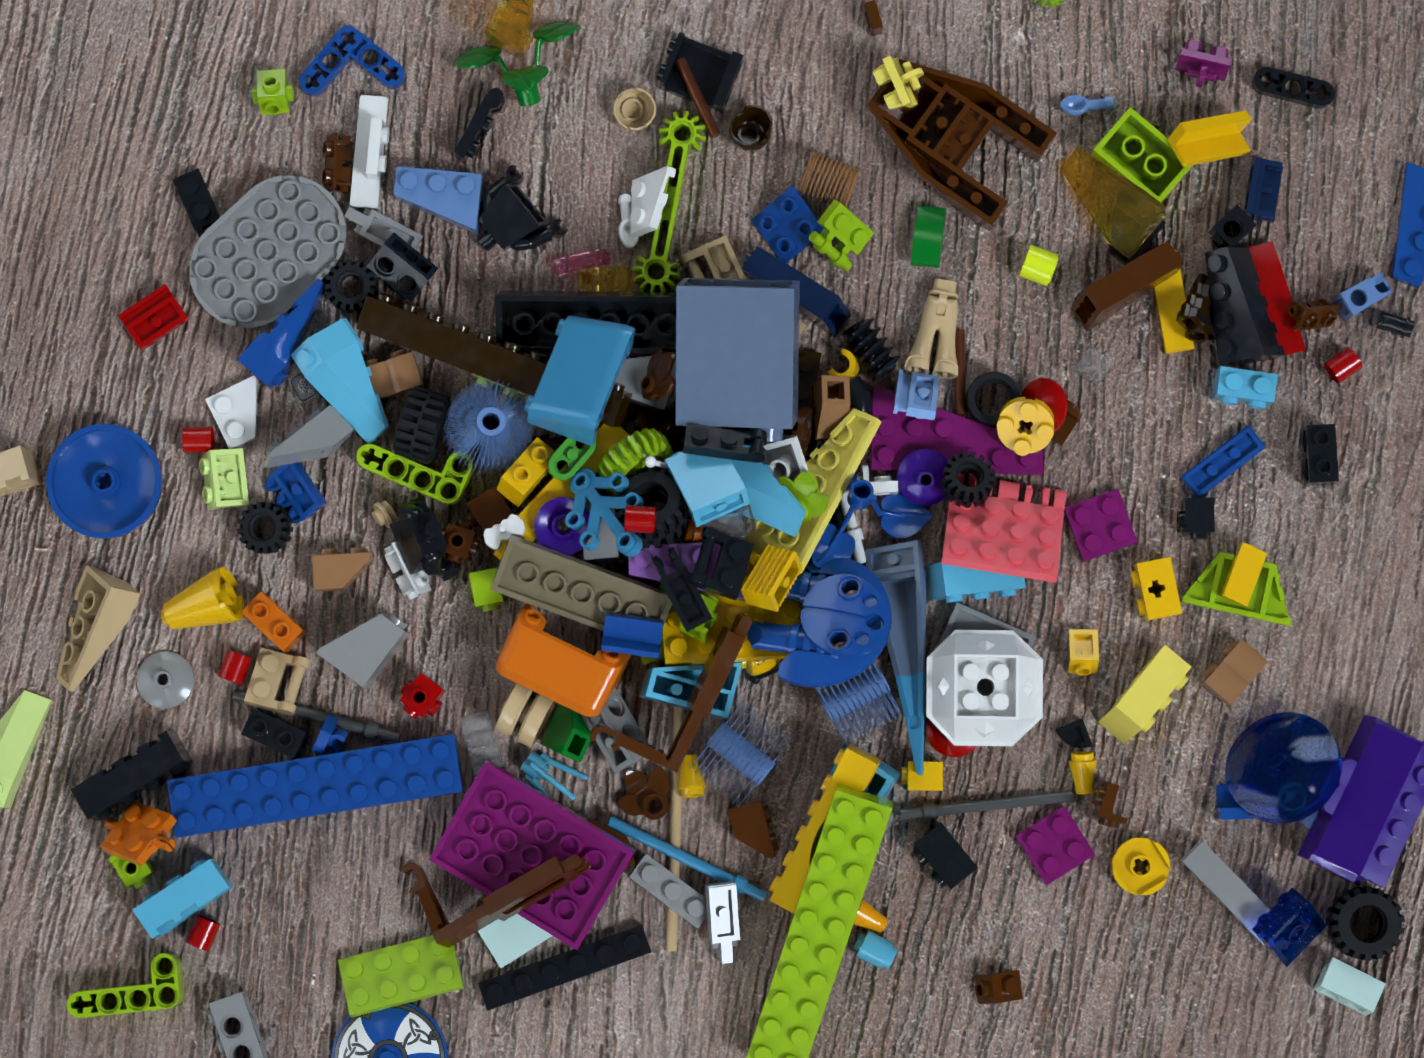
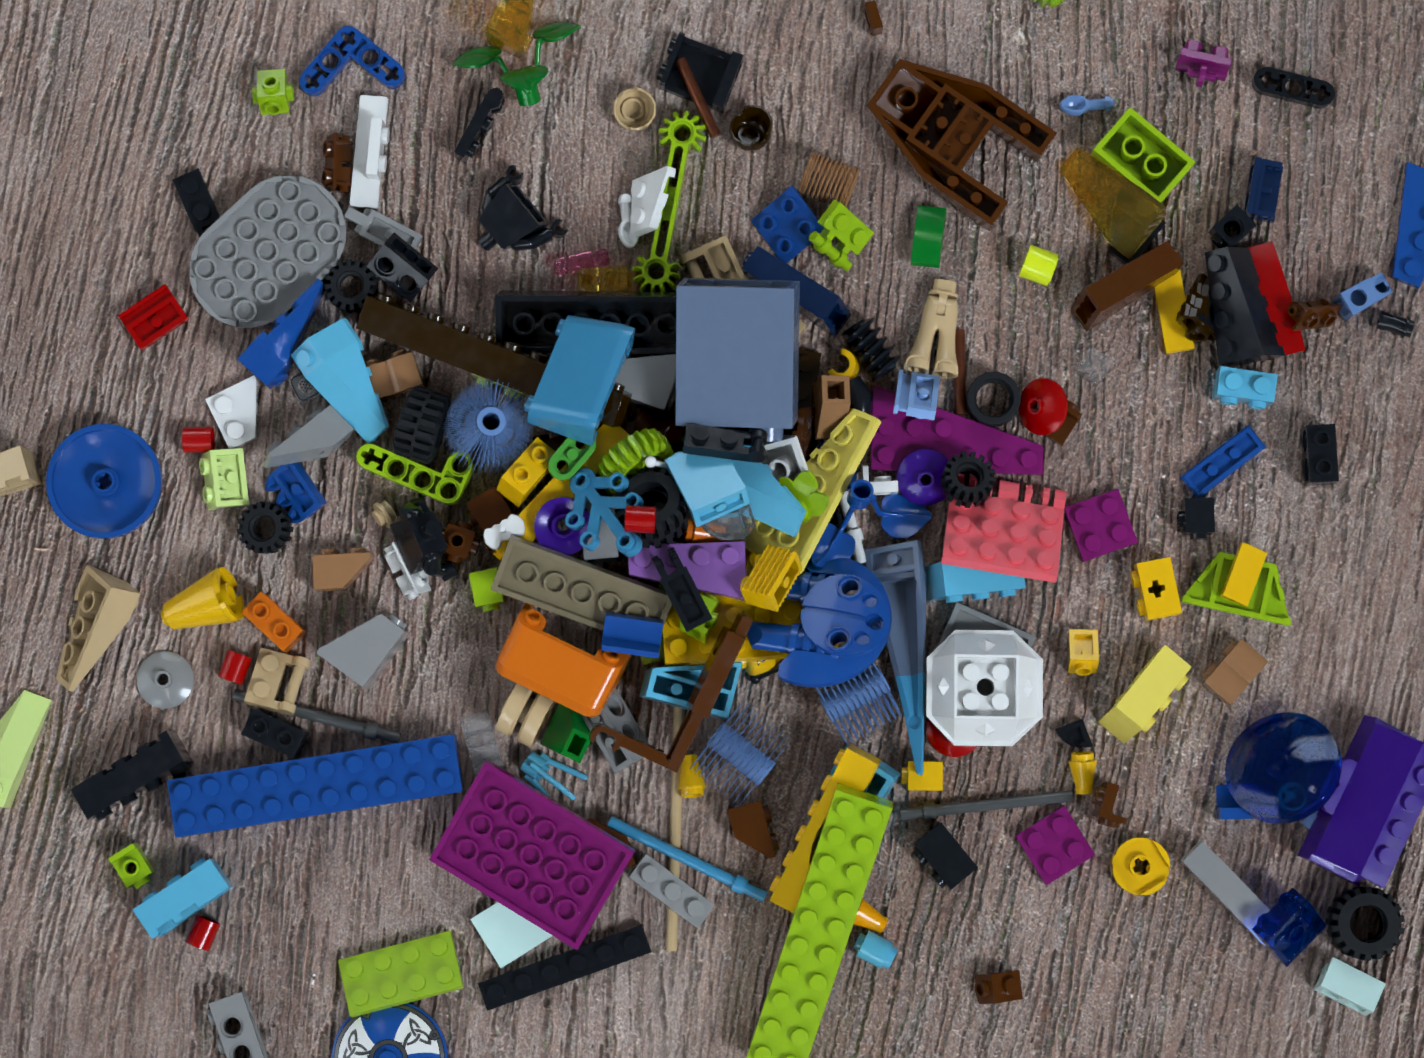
(125, 994): lime beam -> none
(138, 833): orange plate -> none
(328, 735): blue tile -> none
(432, 693): red brick -> none
(443, 194): medium blue wedge -> none
(499, 904): reddish brown hinge -> none
(644, 789): reddish brown plate -> none
(658, 380): reddish brown plate -> none
(722, 919): hinge -> none
(730, 564): black plate -> none
(892, 71): light yellow hips -> none
(1020, 440): yellow plate -> none
(1210, 138): yellow panel -> none
(1343, 365): red beam -> none

